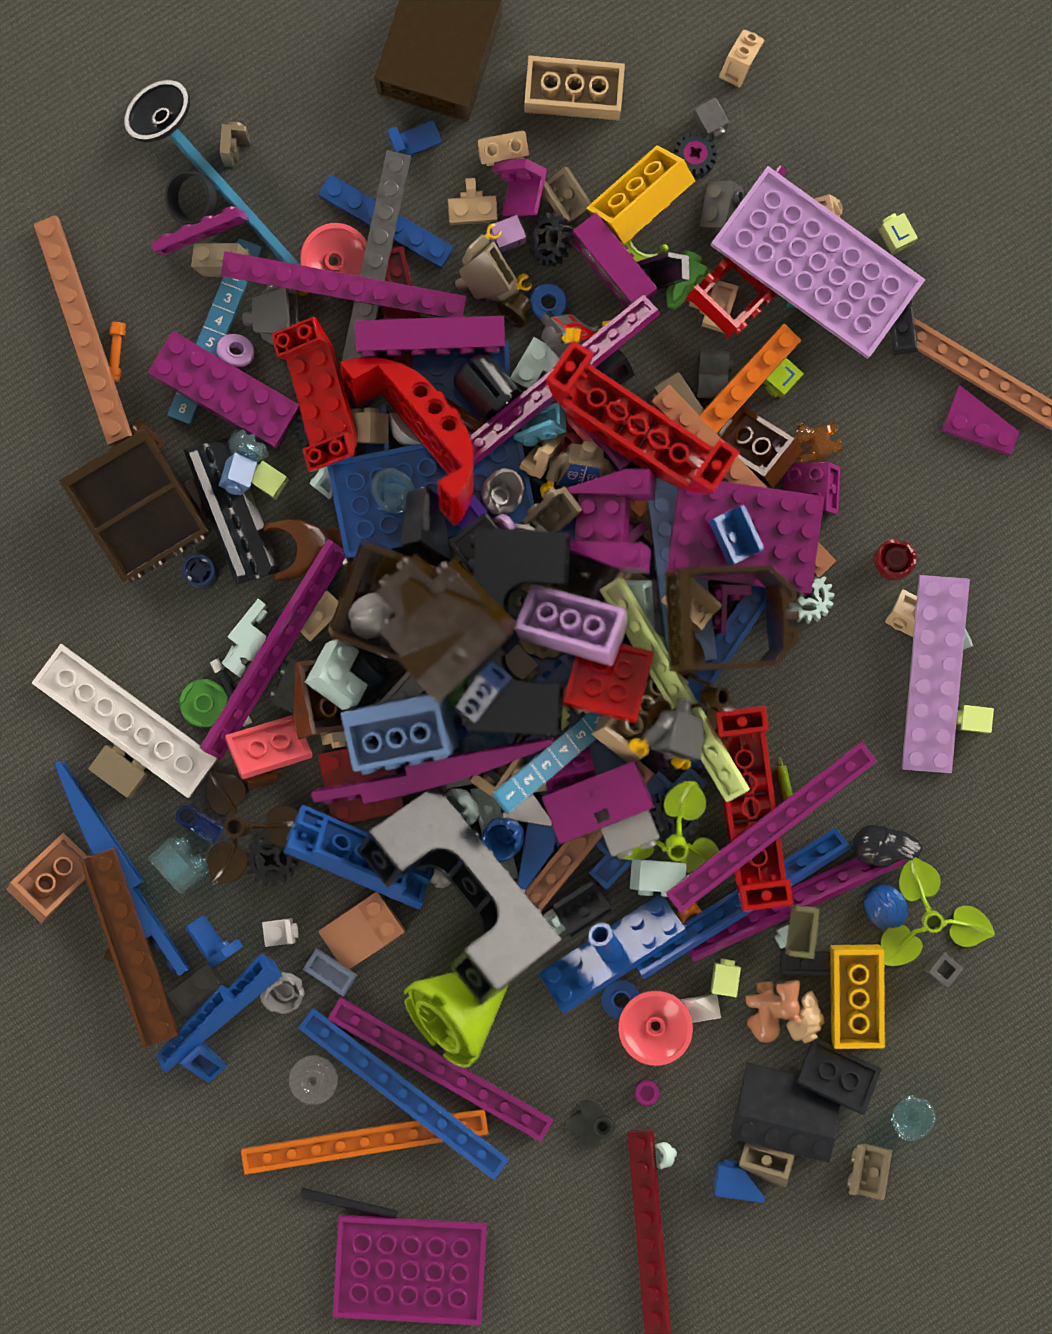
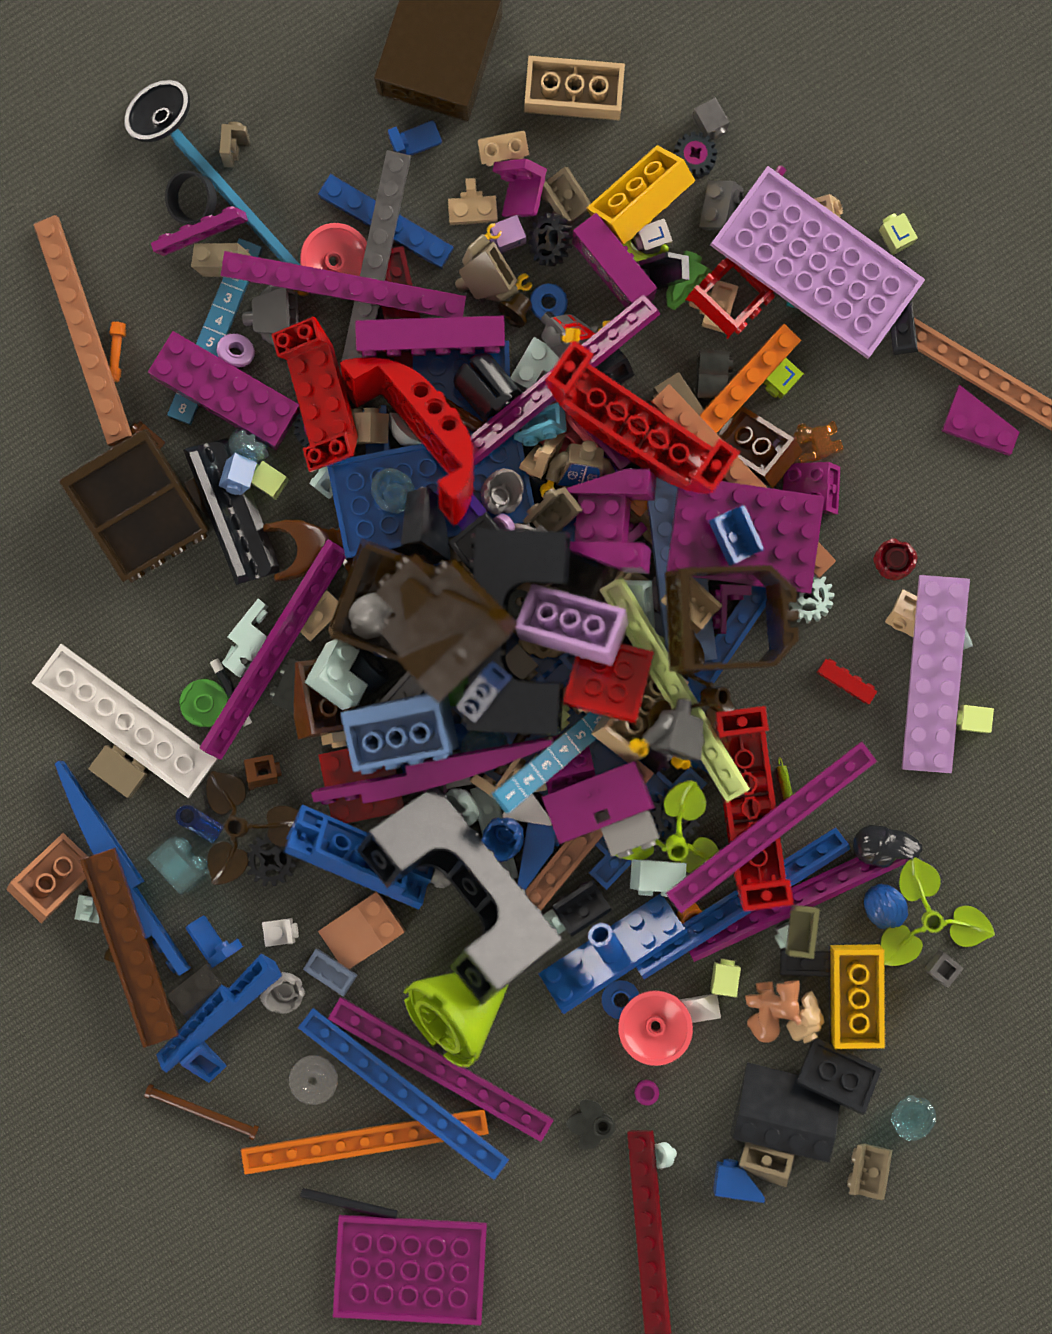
(86, 909): none -> light aqua tile
(200, 571): dark blue wheel -> none
(201, 1111): none -> reddish brown bar
(267, 747): coral plate -> none
(652, 237): none -> white brick
(741, 58): tan bracket -> none
(847, 682): none -> red piece

